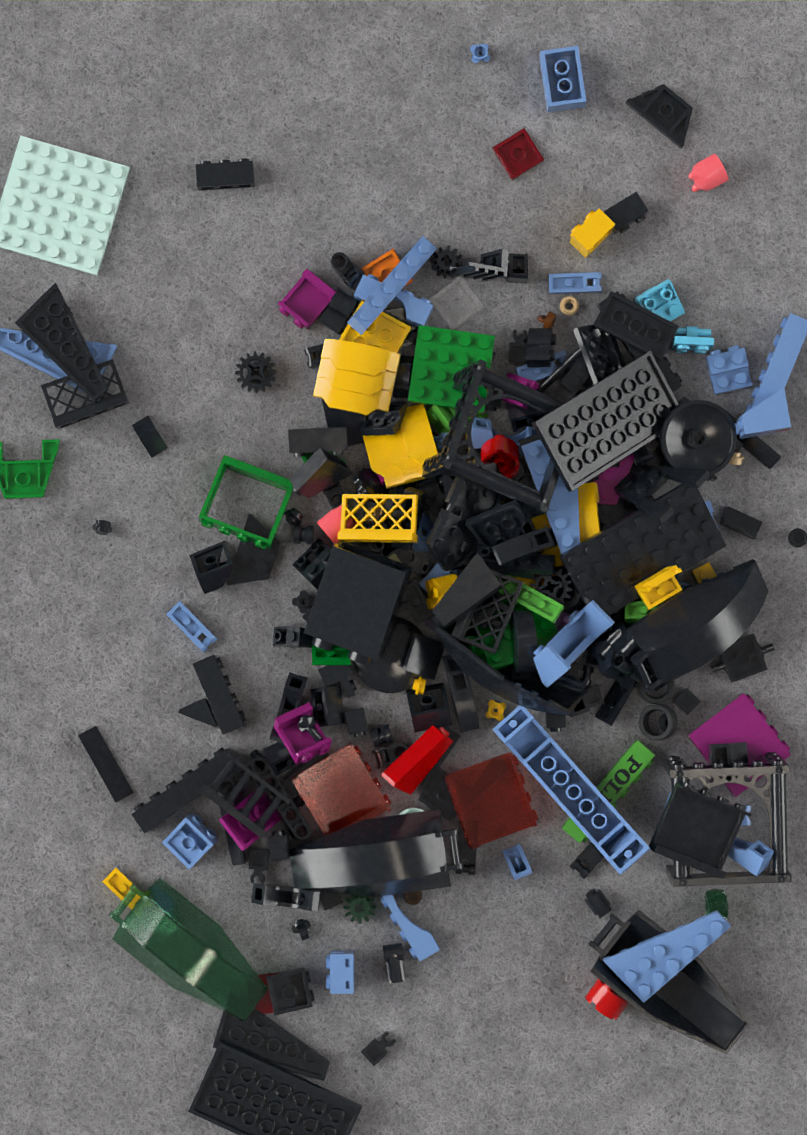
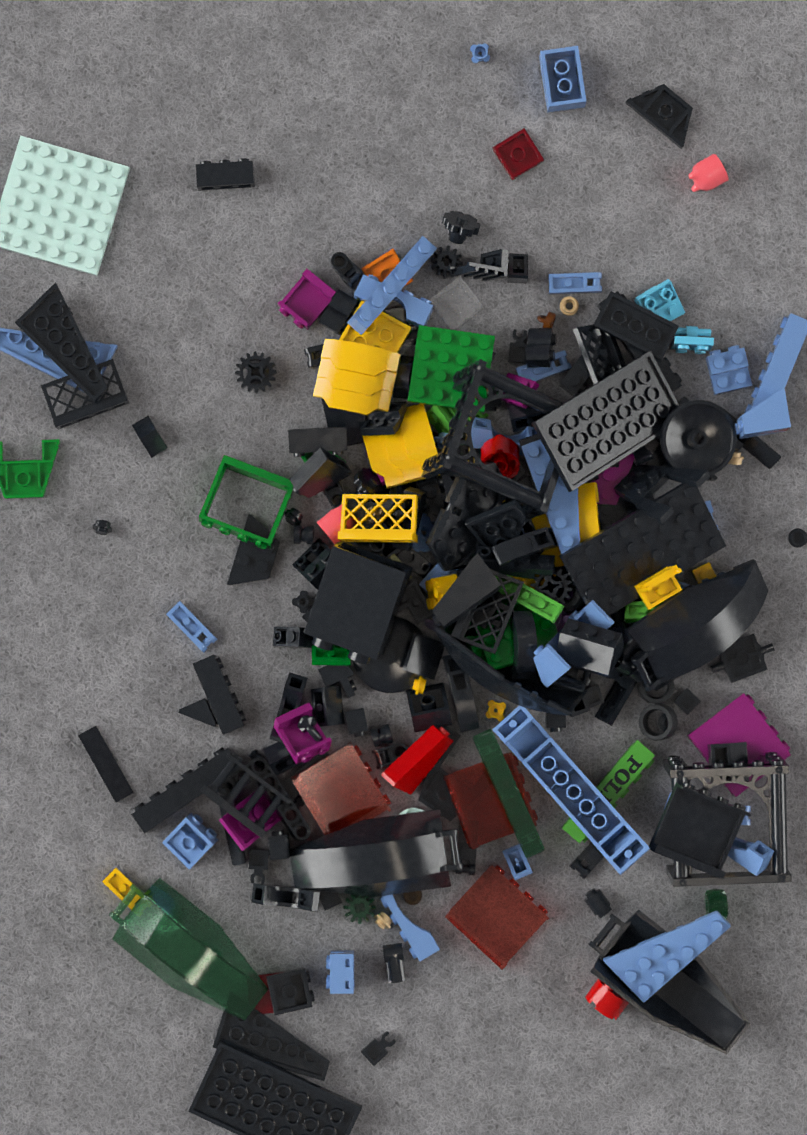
(212, 566): black slope -> none
(301, 927): black plate -> none
(383, 920): none -> tan plate
(460, 226): none -> black plant
(497, 915): none -> clear red panel
(508, 793): none -> clear green beam
(560, 370): black bar -> none
(590, 647): none -> black slope
(592, 232): yellow brick -> none
(627, 212): black brick -> none
(741, 523): black panel -> none

